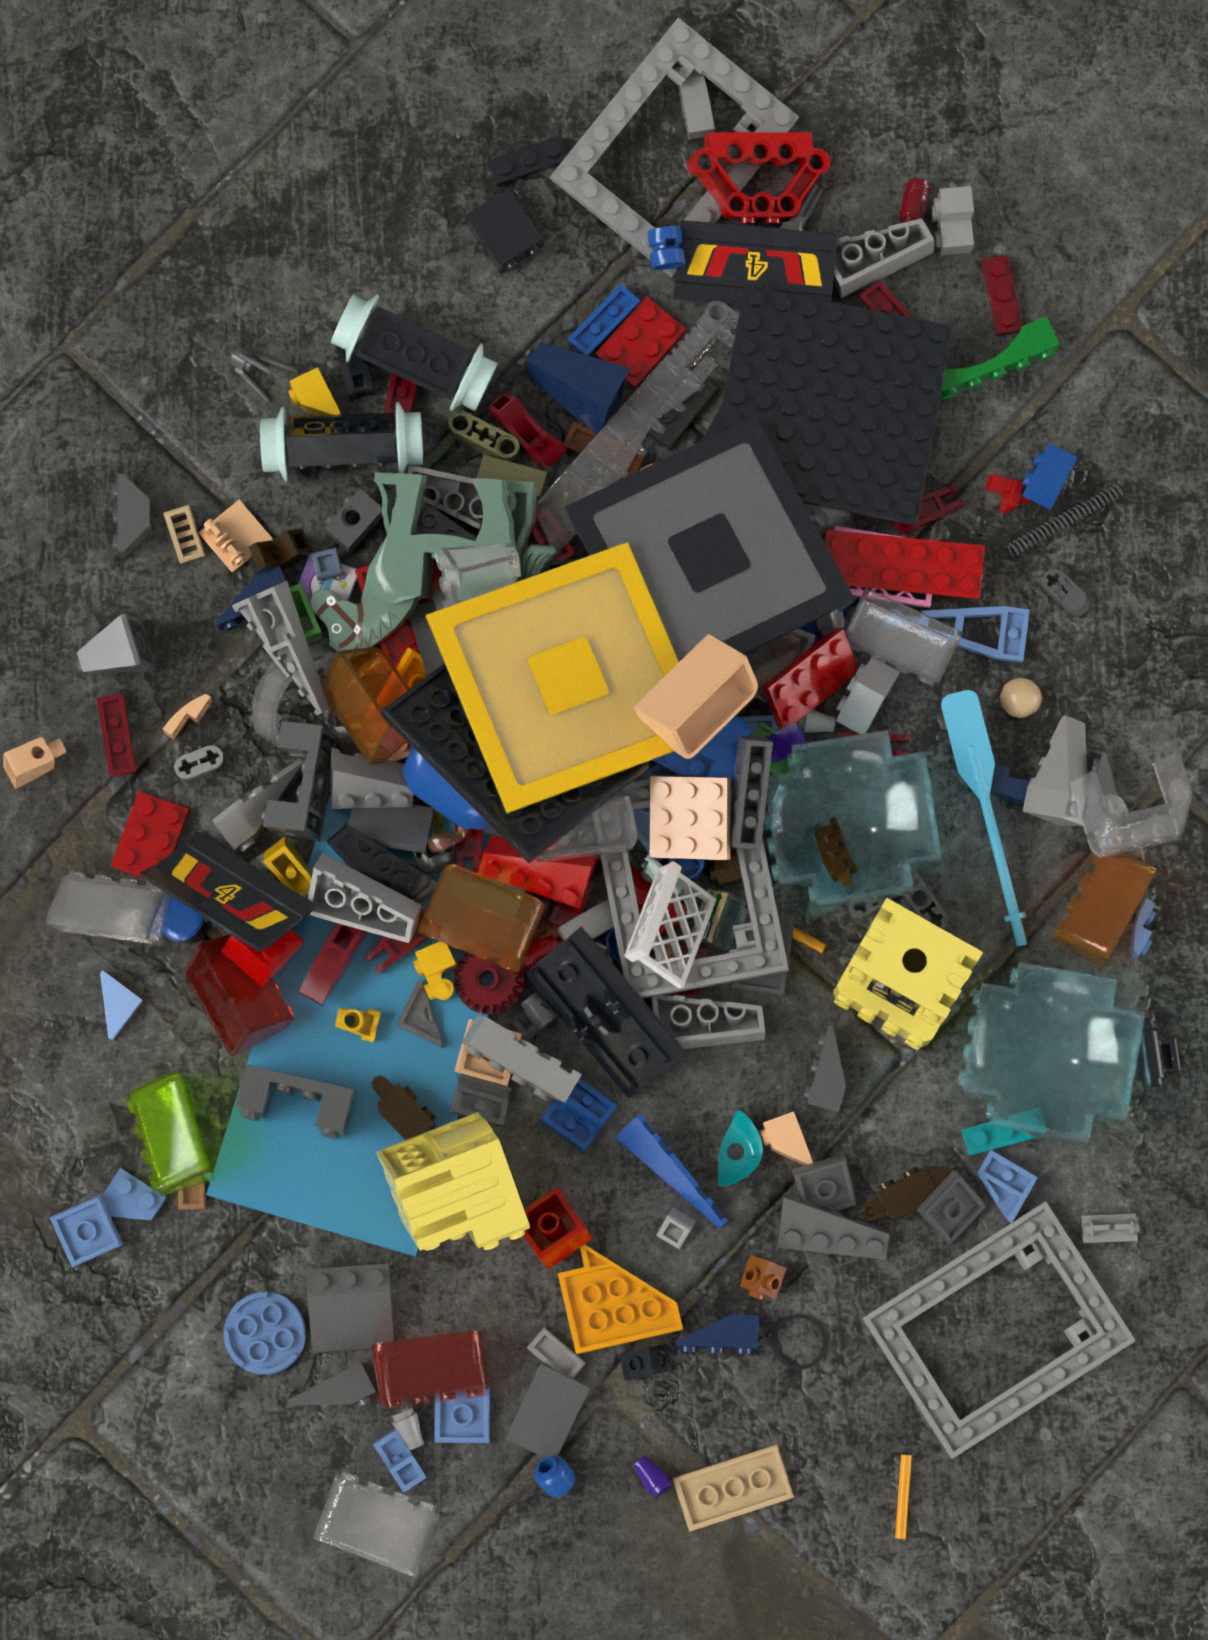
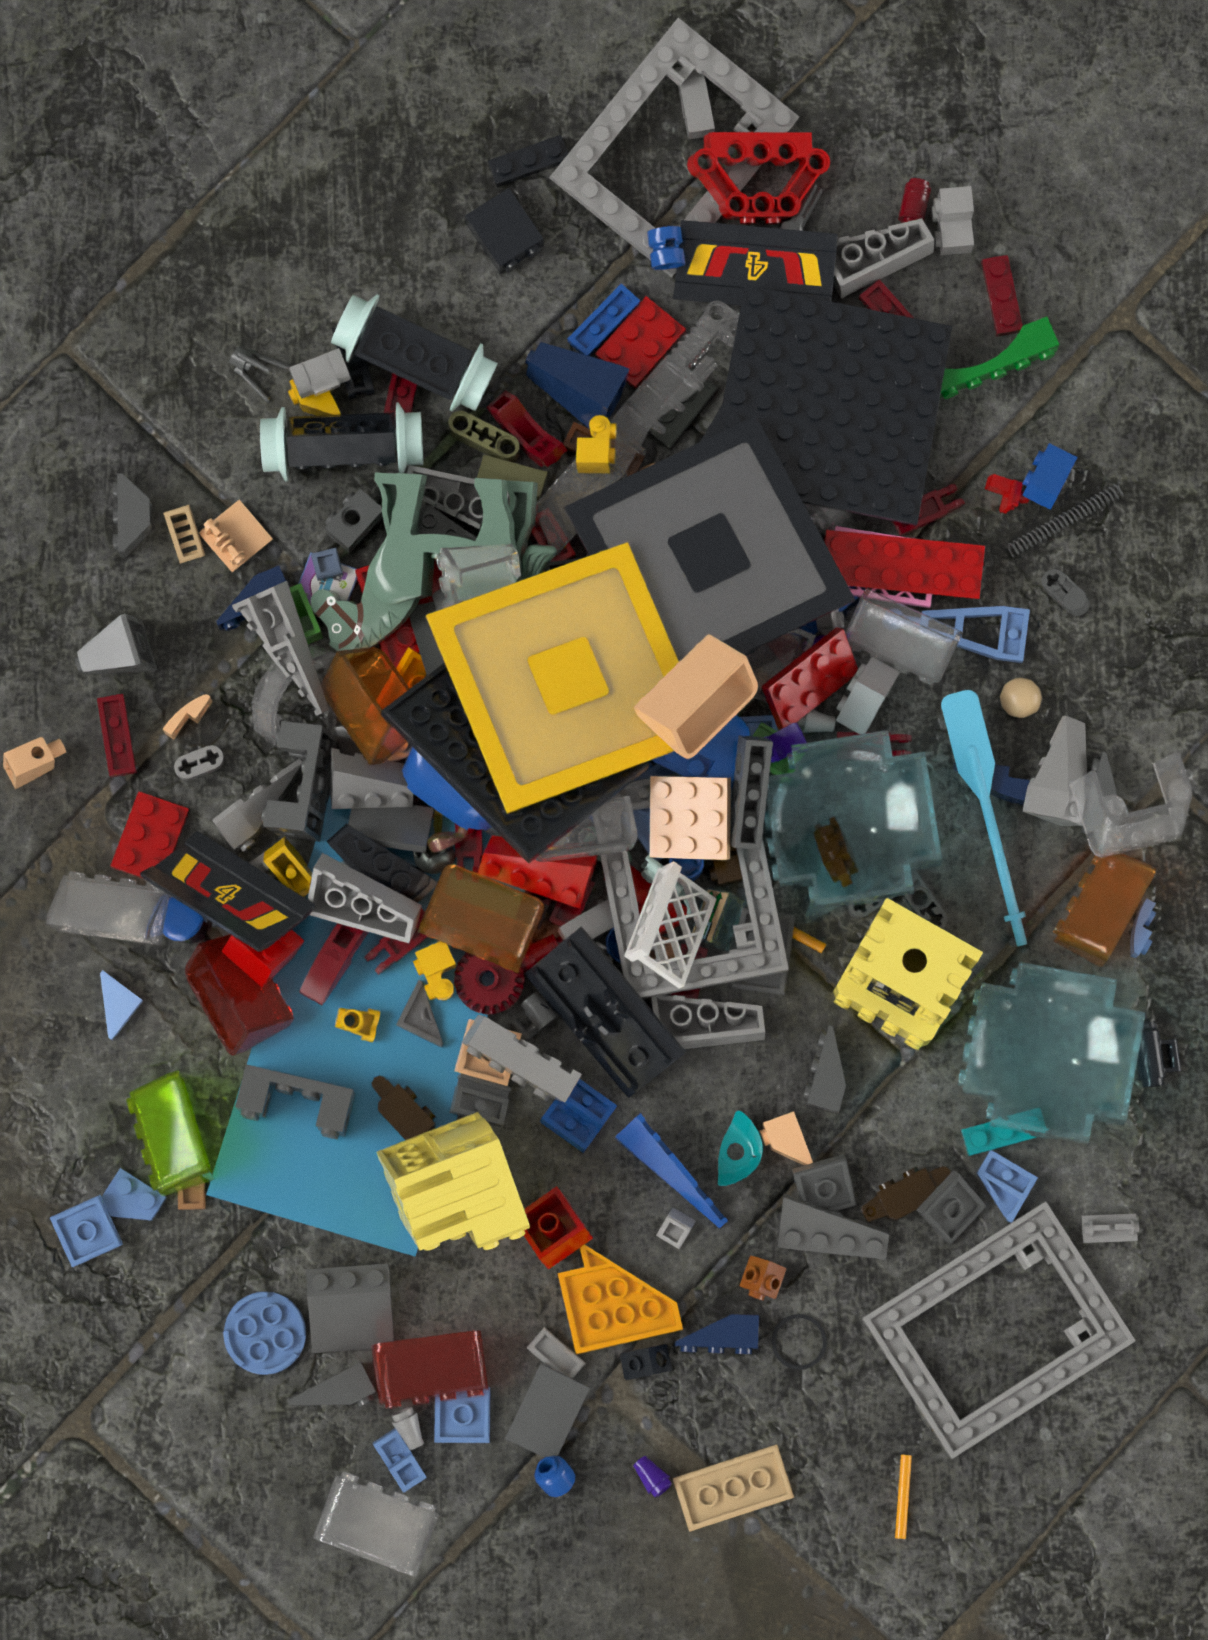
(282, 551): dark brown brick -> none
(320, 374): none -> light grey piece
(595, 453): none -> yellow brick

